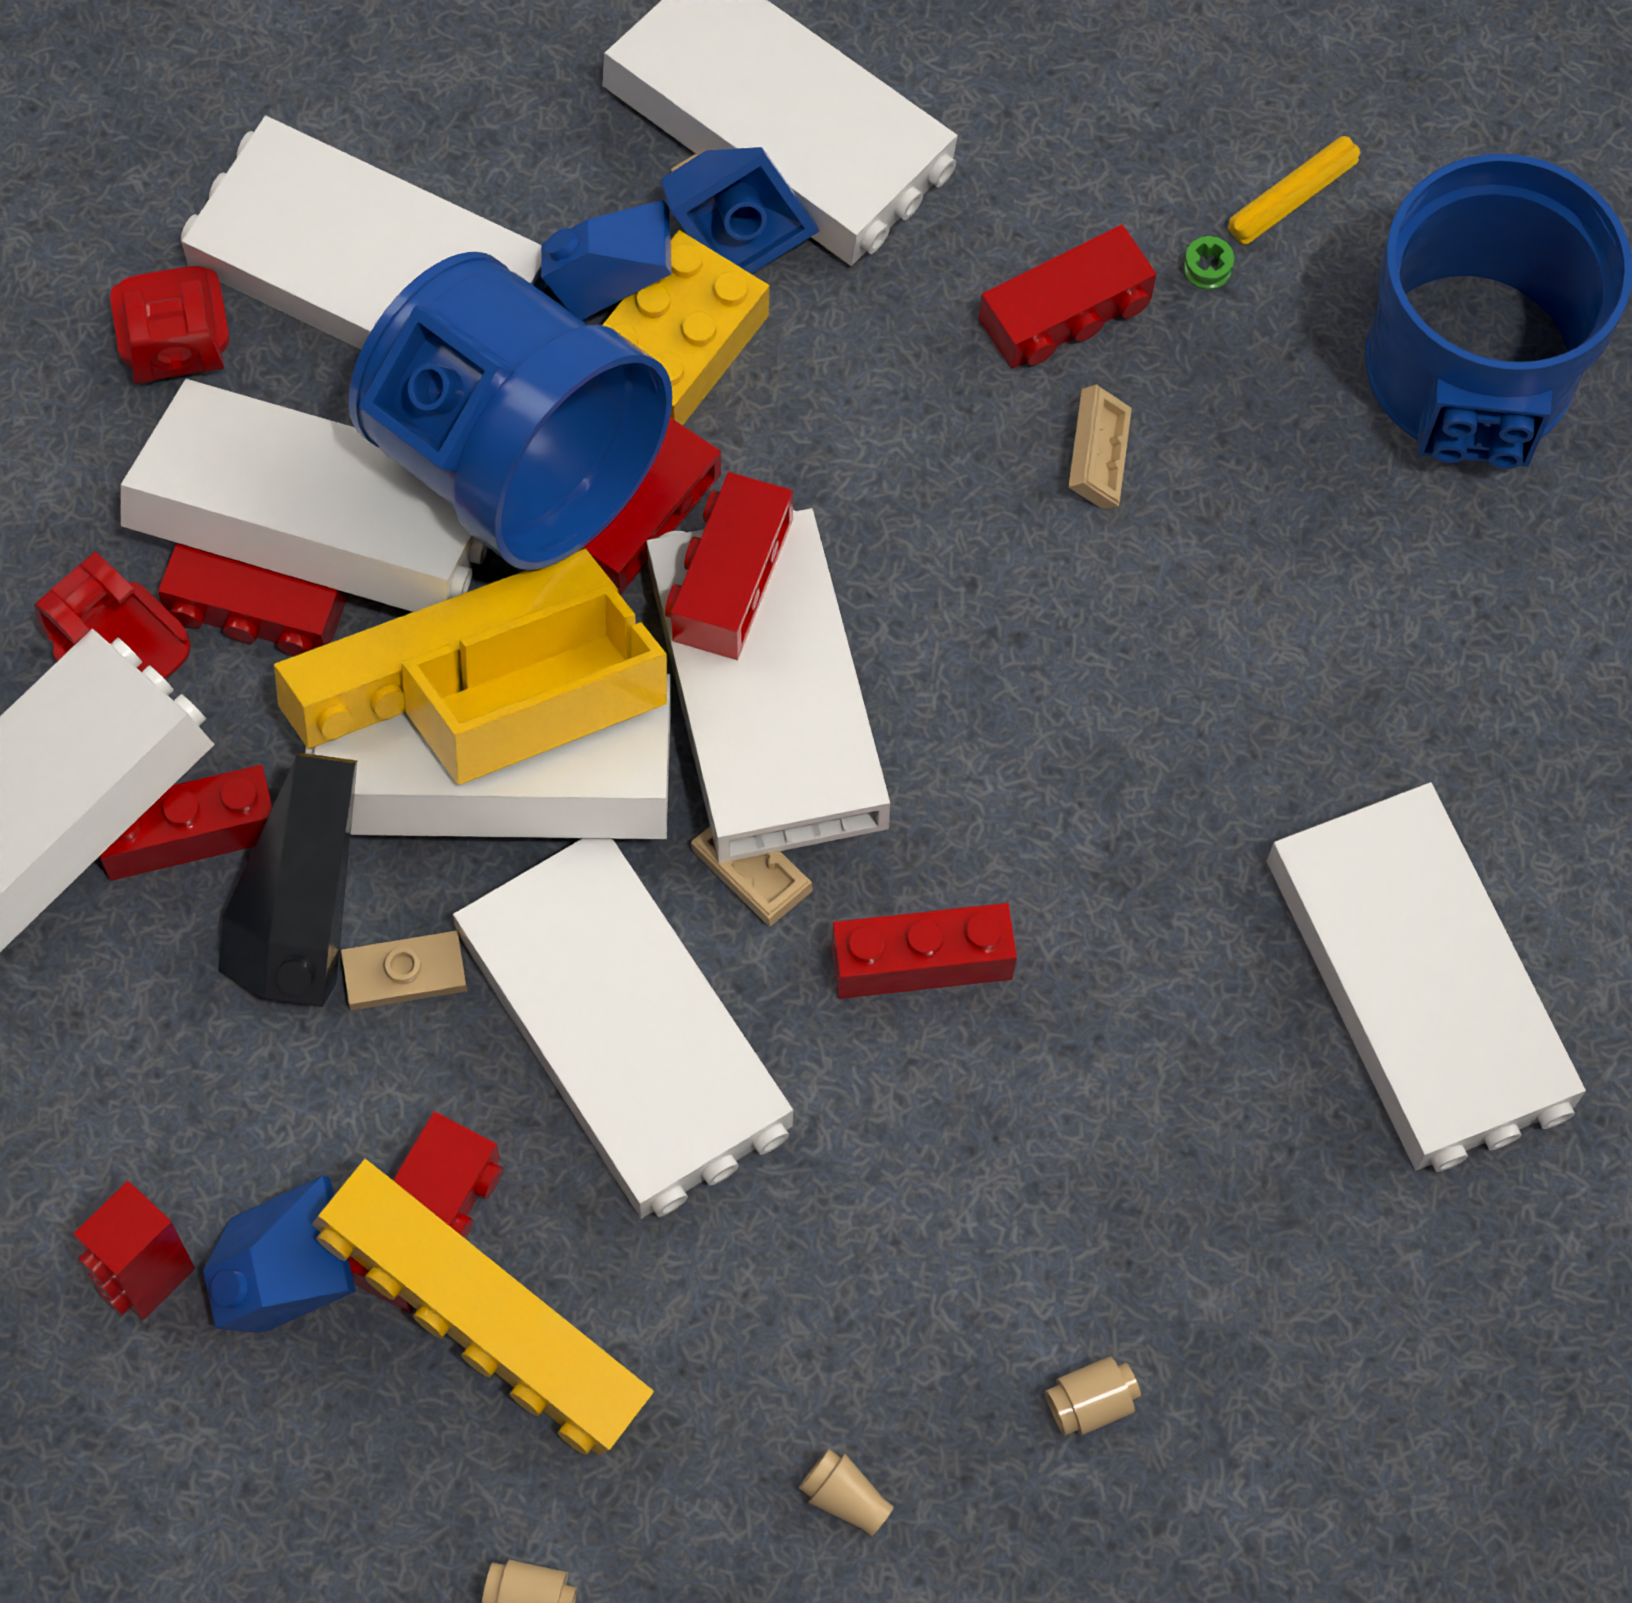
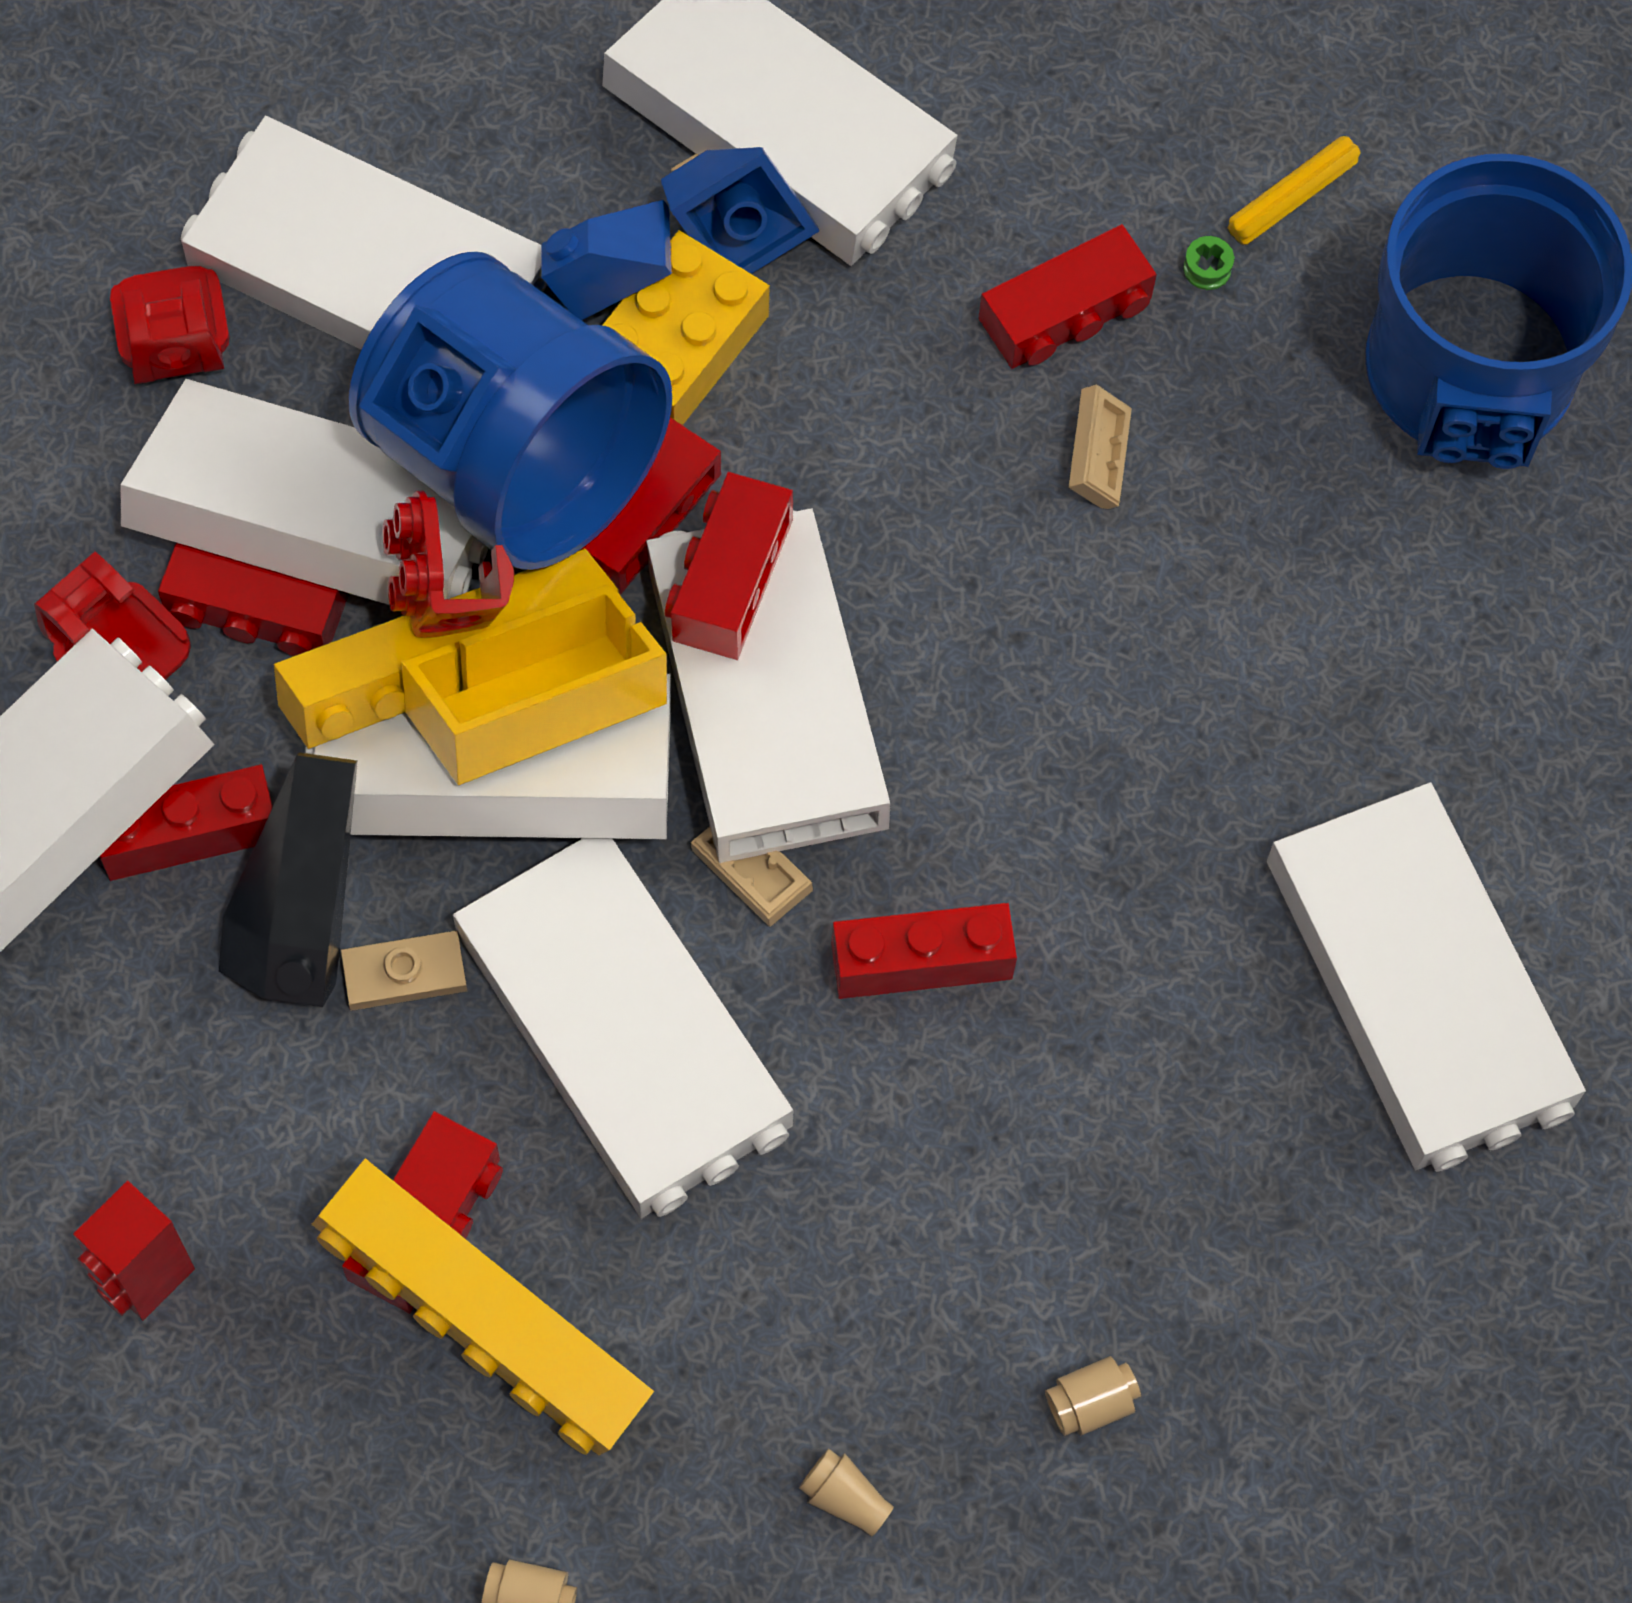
(272, 1264): blue slope -> none
(419, 587): none -> red piece

